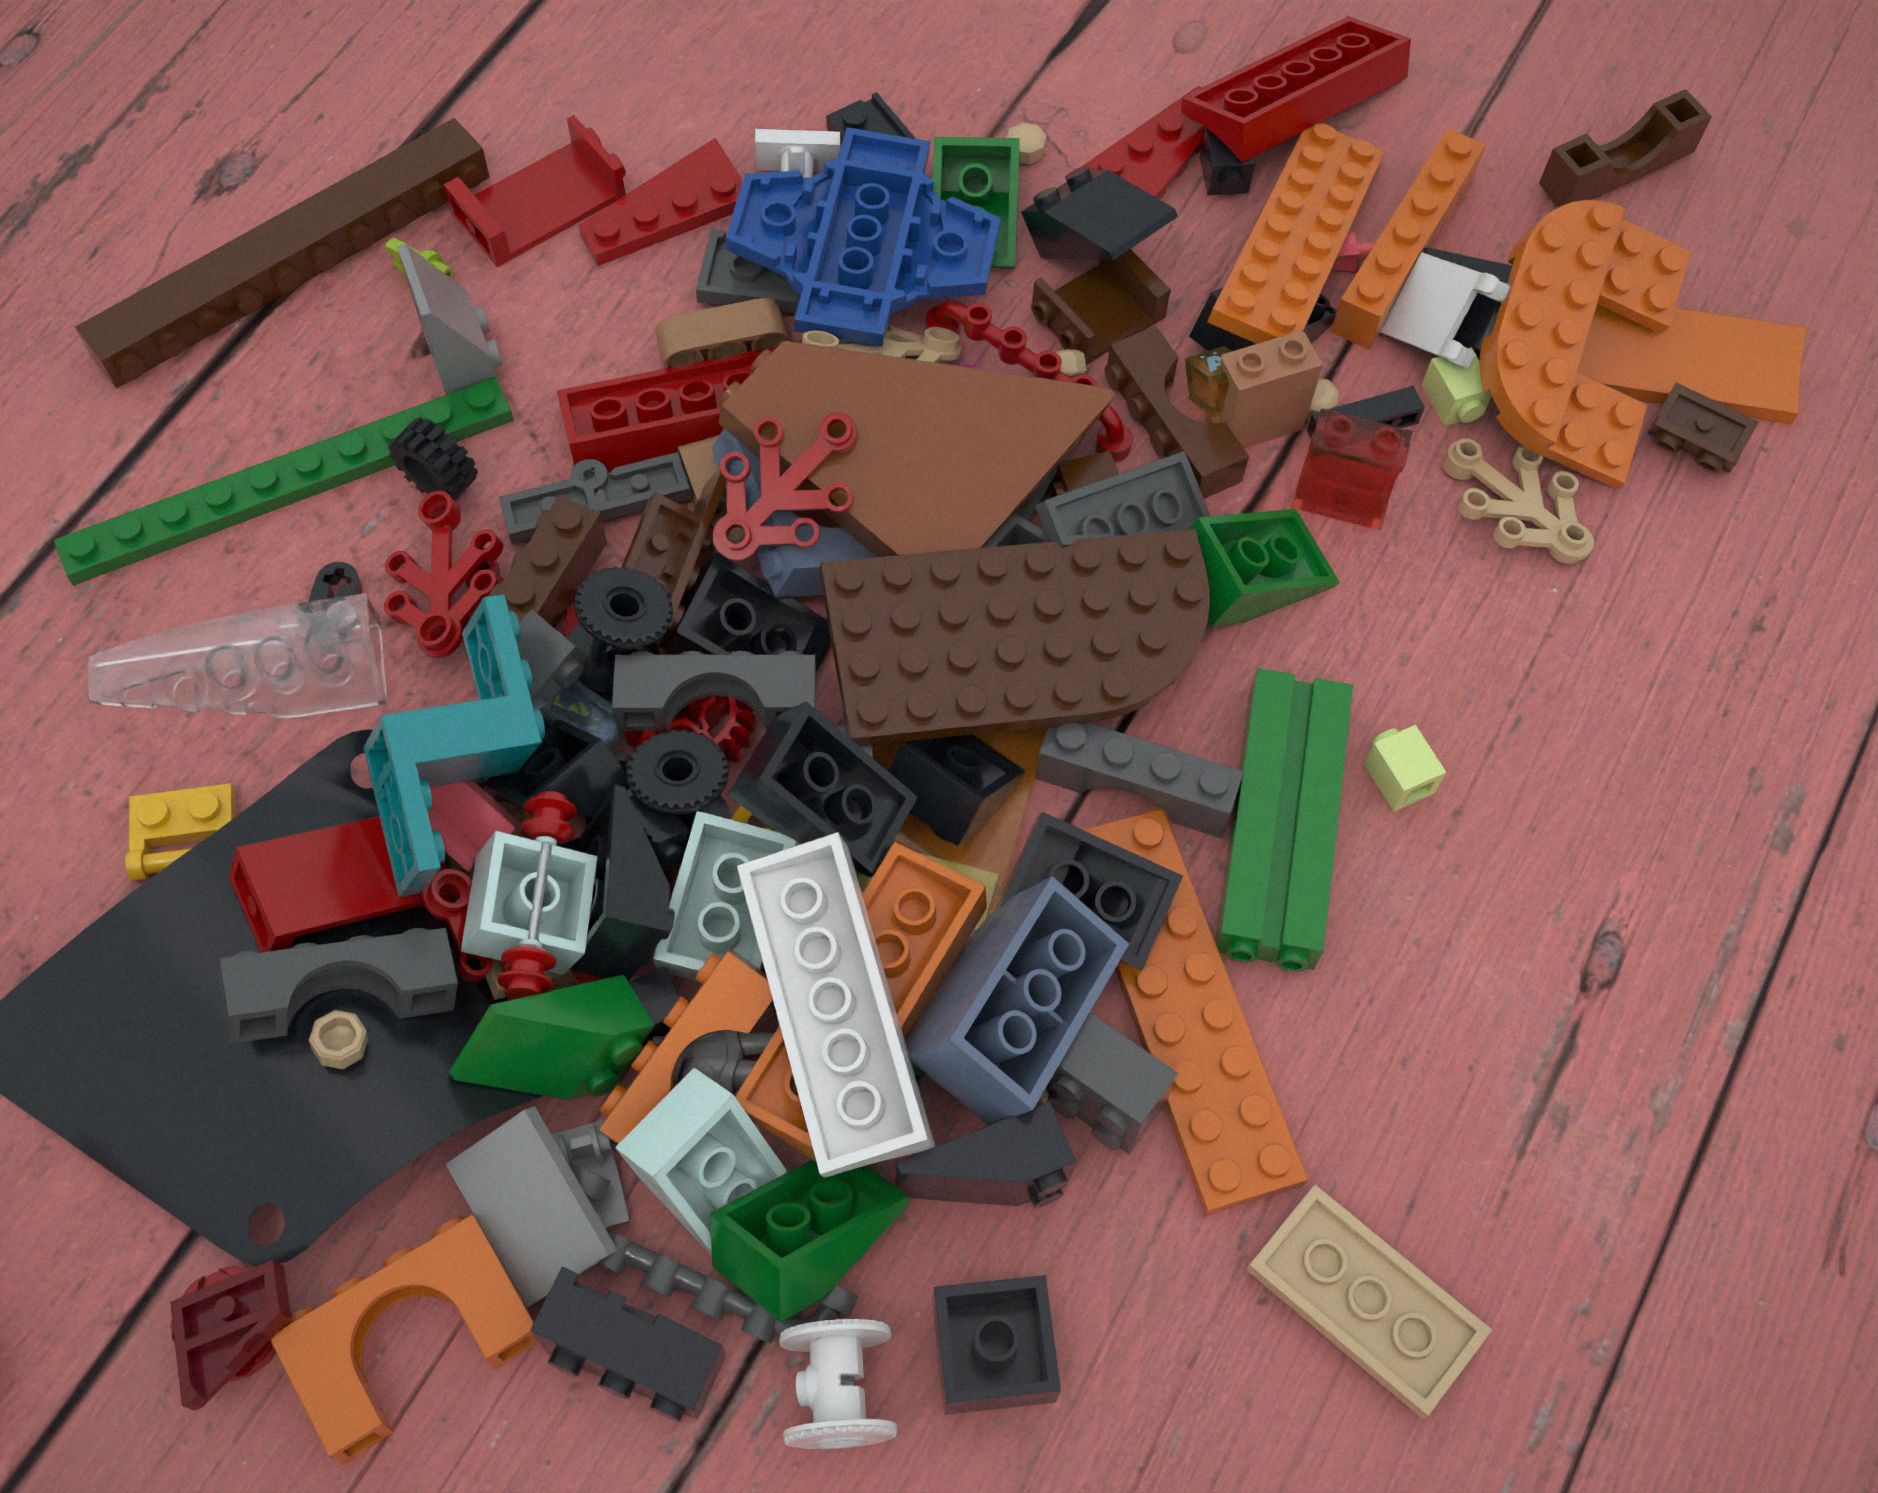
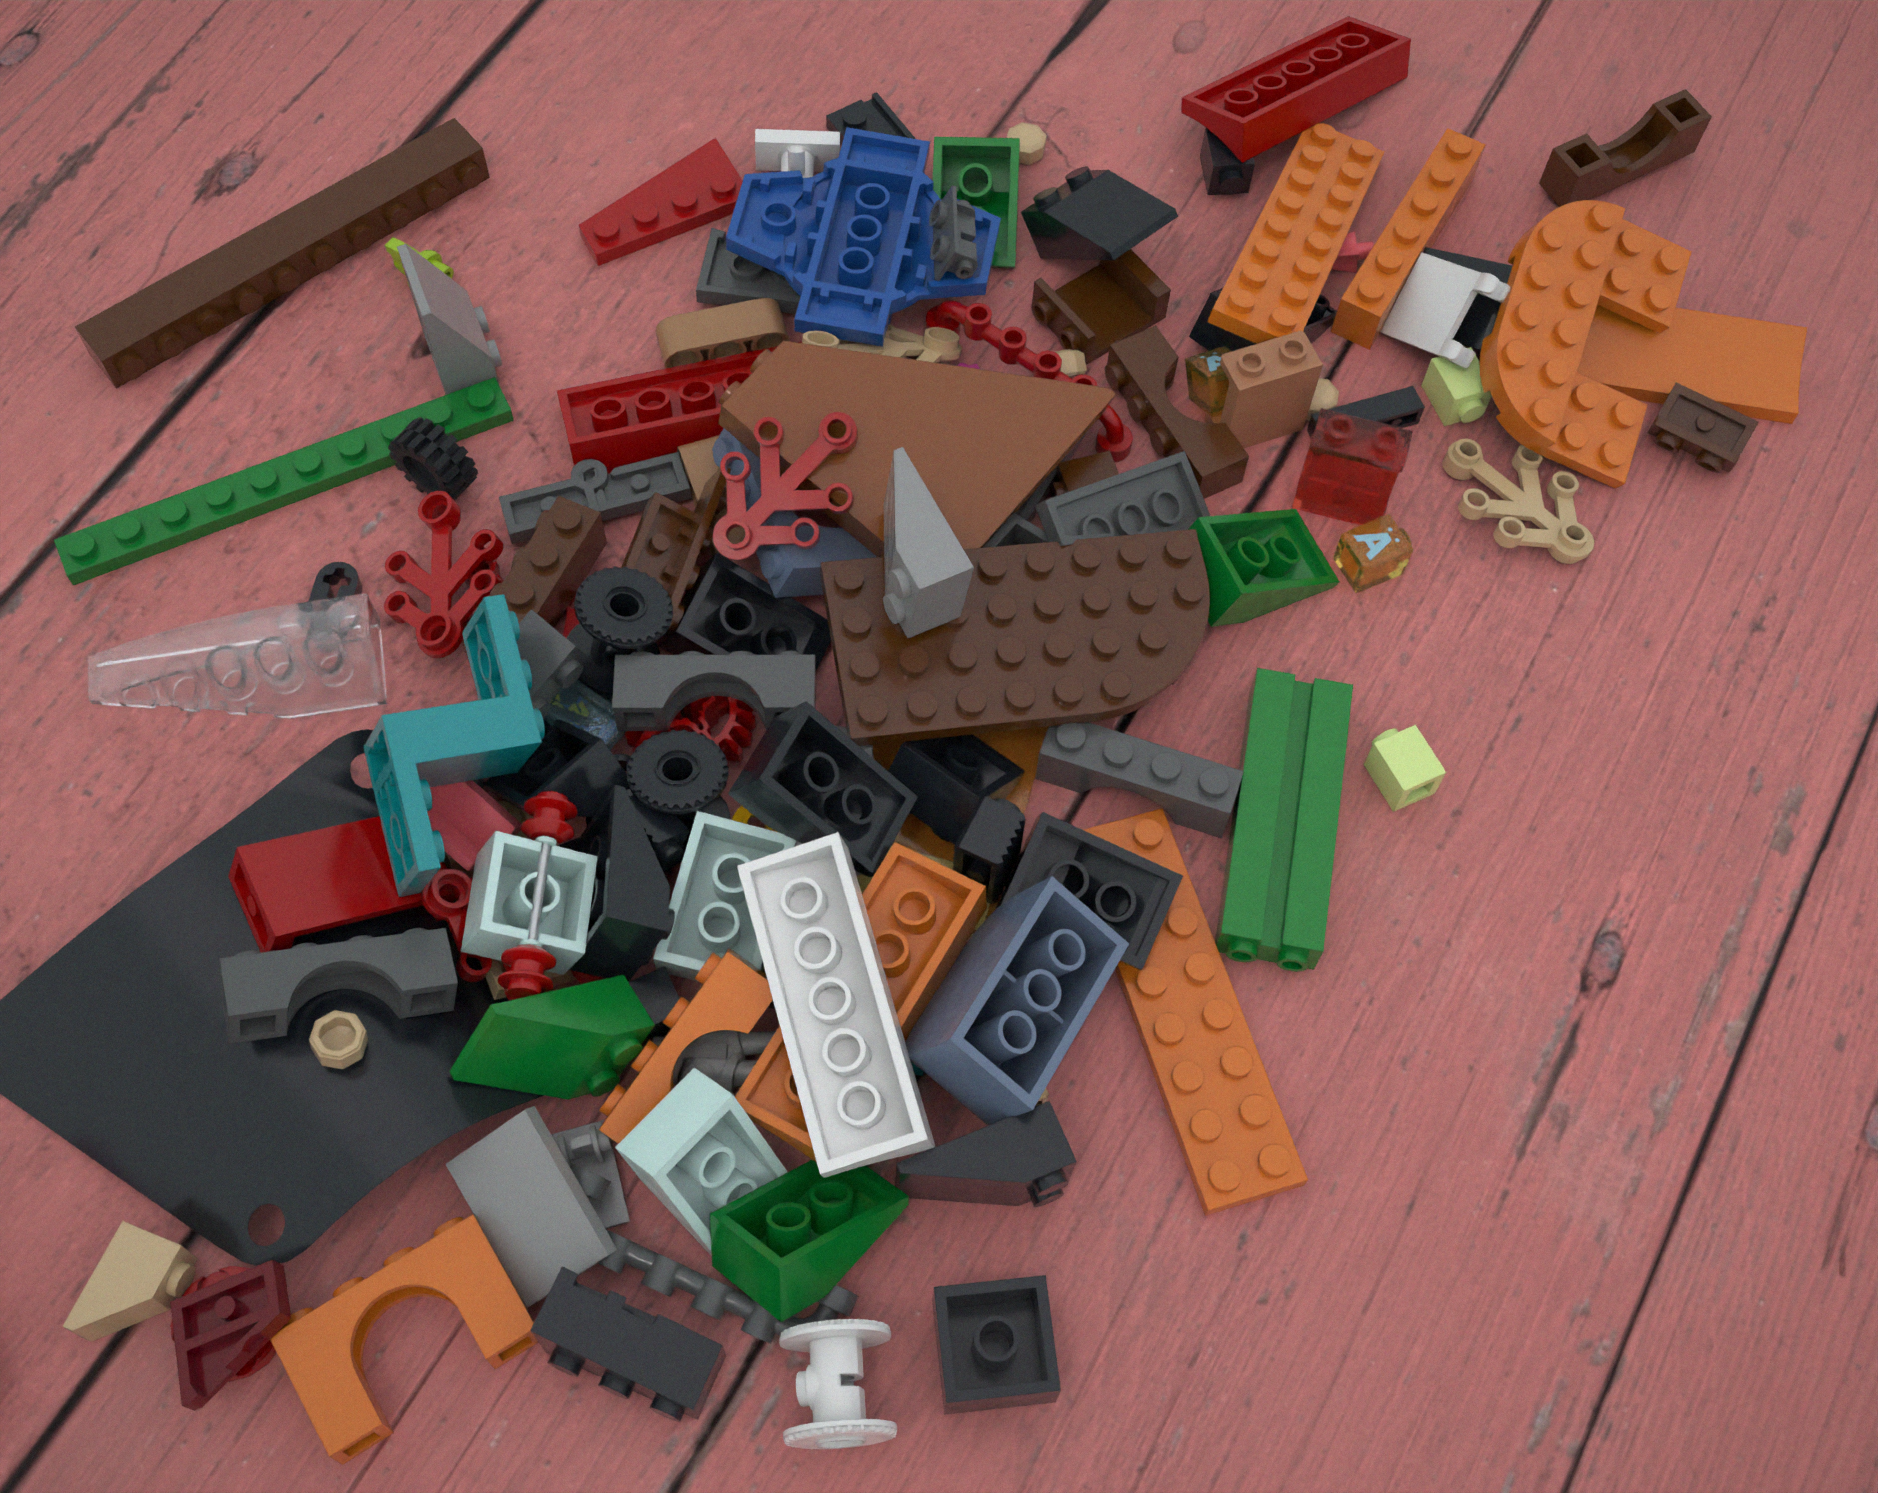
(131, 1283): none -> tan slope
(172, 820): yellow plate -> none
(540, 197): red panel -> none
(922, 557): none -> light grey slope
(953, 237): none -> dark grey hinge
(990, 844): none -> black brick
(1110, 1085): dark grey brick -> none
(1154, 151): red wing -> none
(1369, 1301): tan plate -> none
(1373, 553): none -> clear yellow brick

